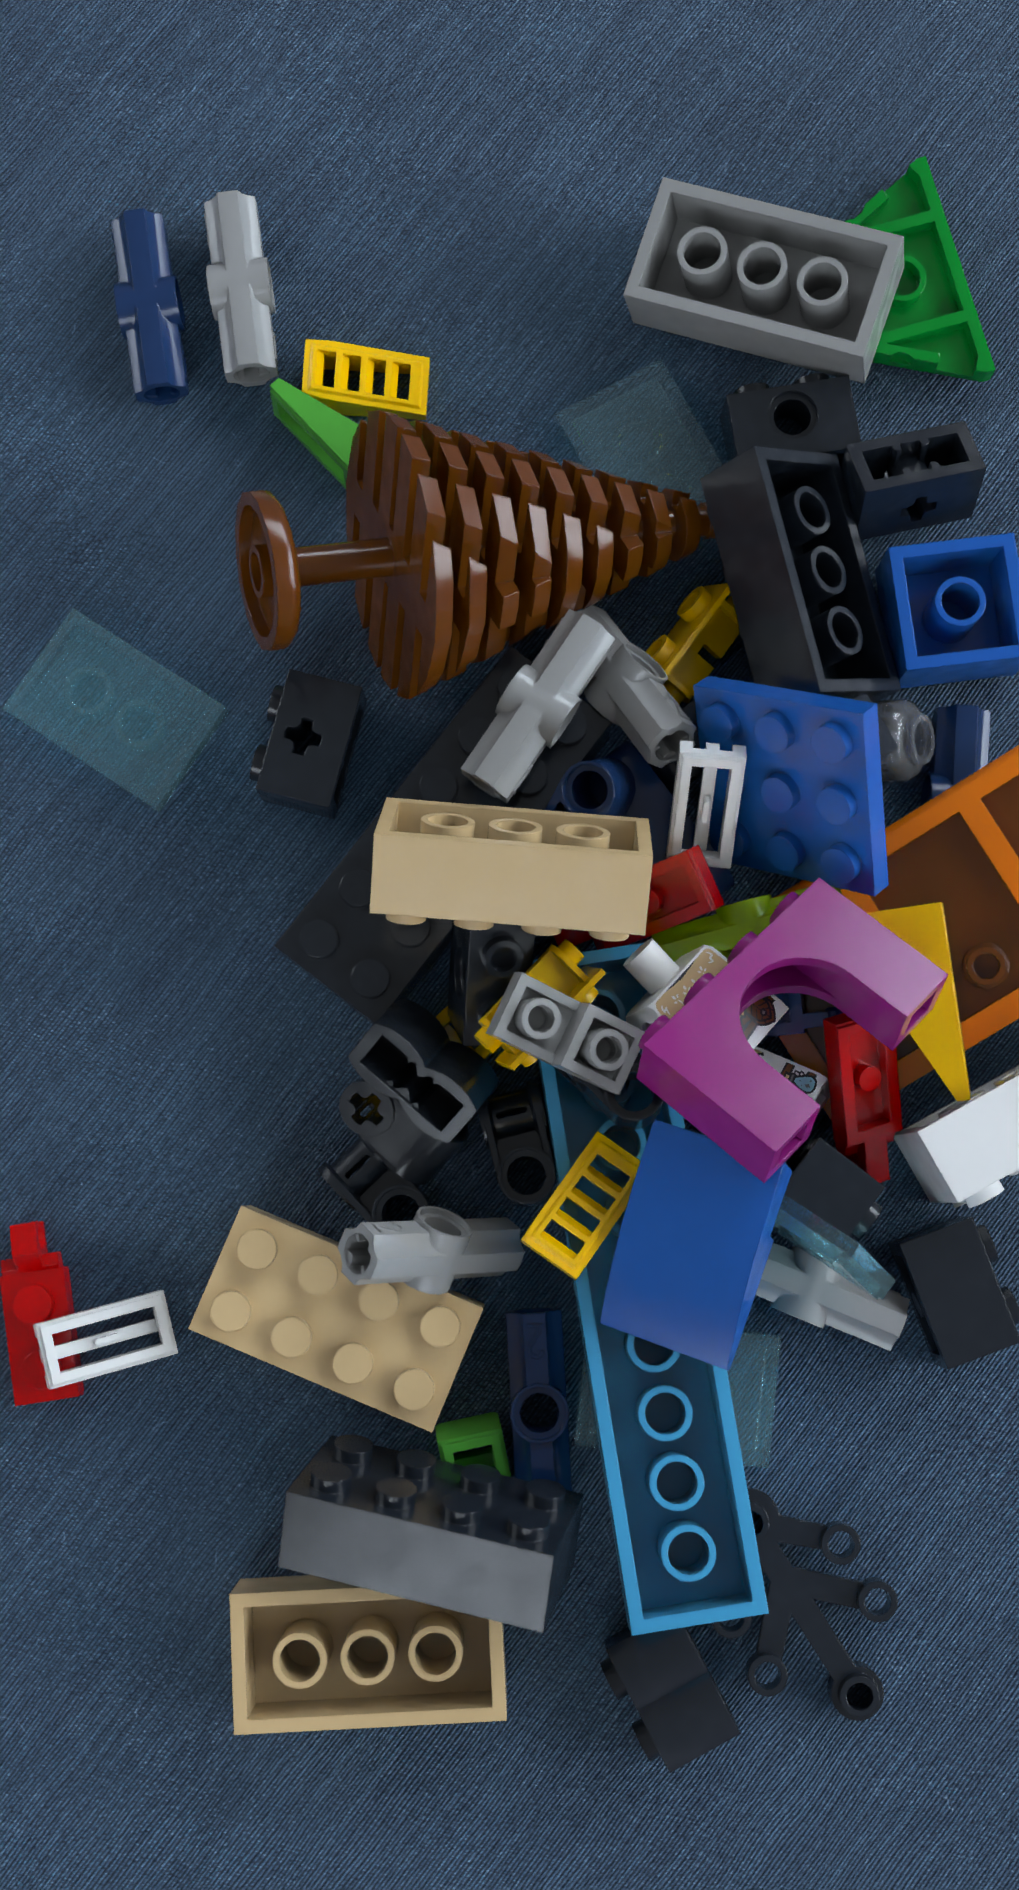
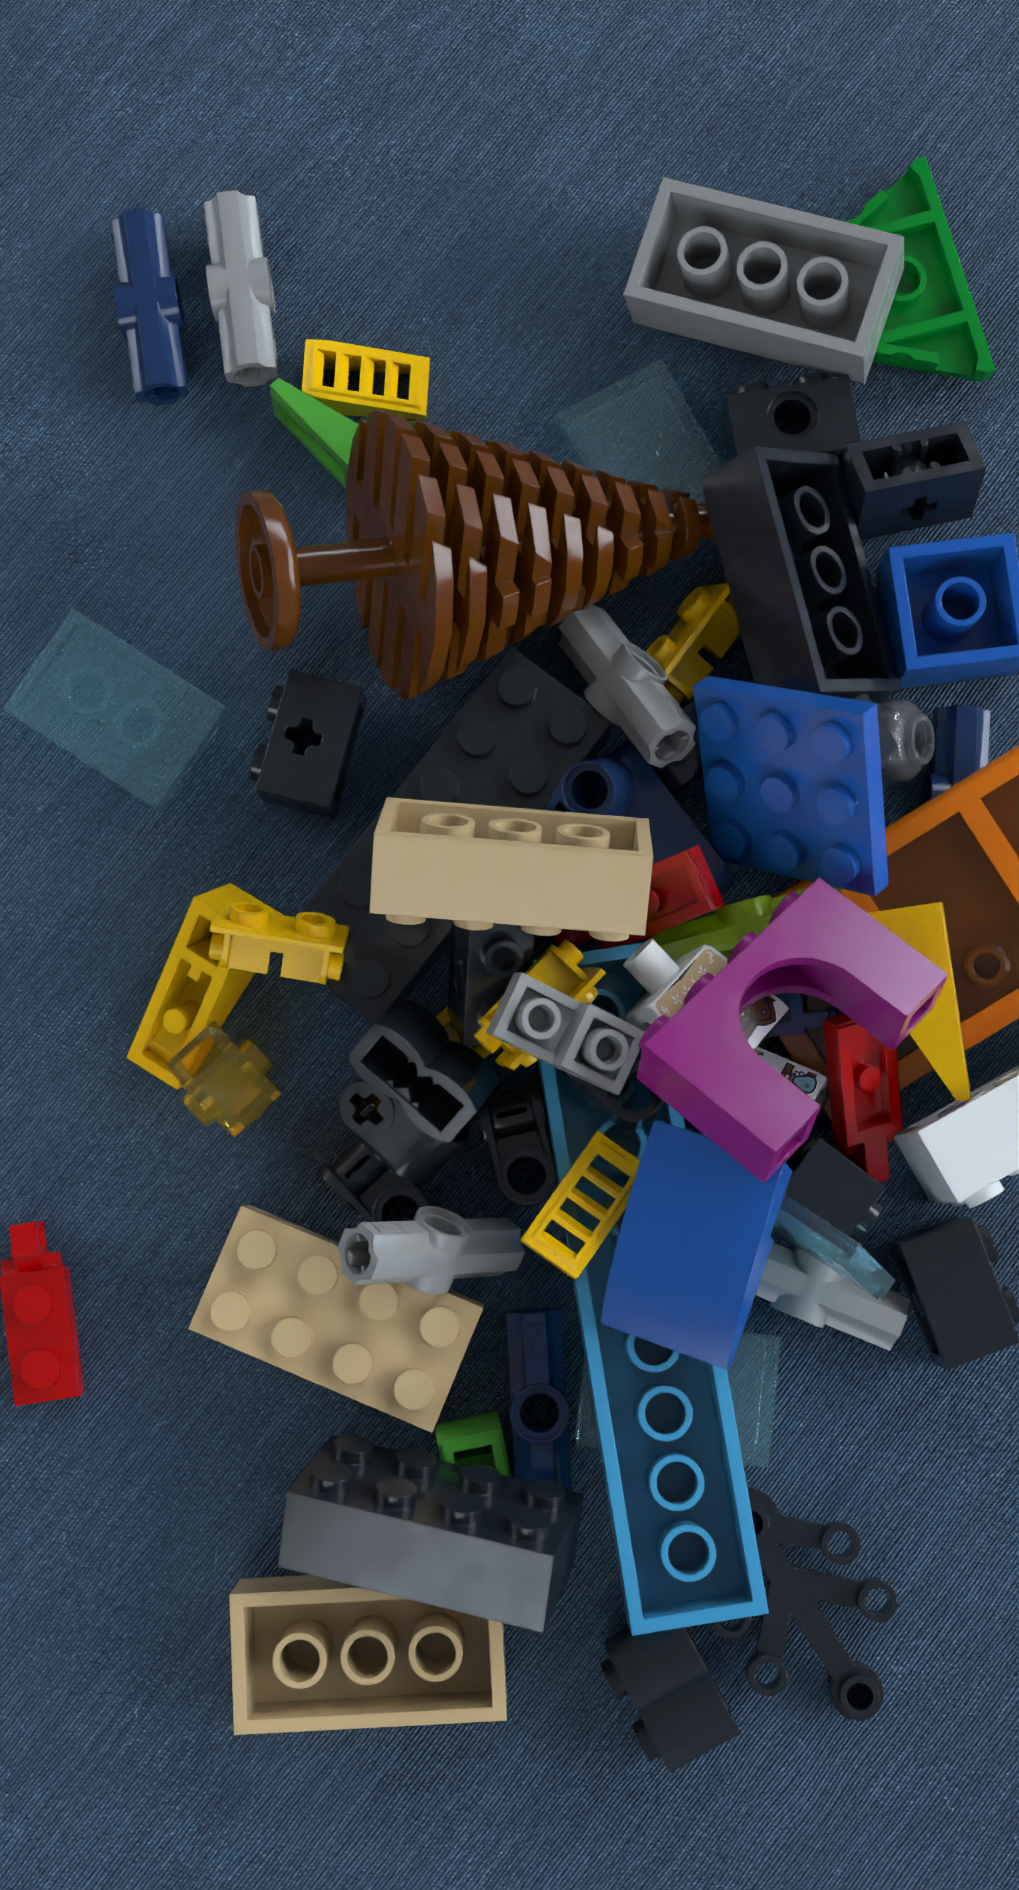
(50, 1354): white tile -> none
(190, 988): none -> yellow slope
(224, 1079): none -> clear yellow brick
(253, 932): none -> yellow hinge
(538, 705): light grey piece -> none
(710, 760): white tile -> none

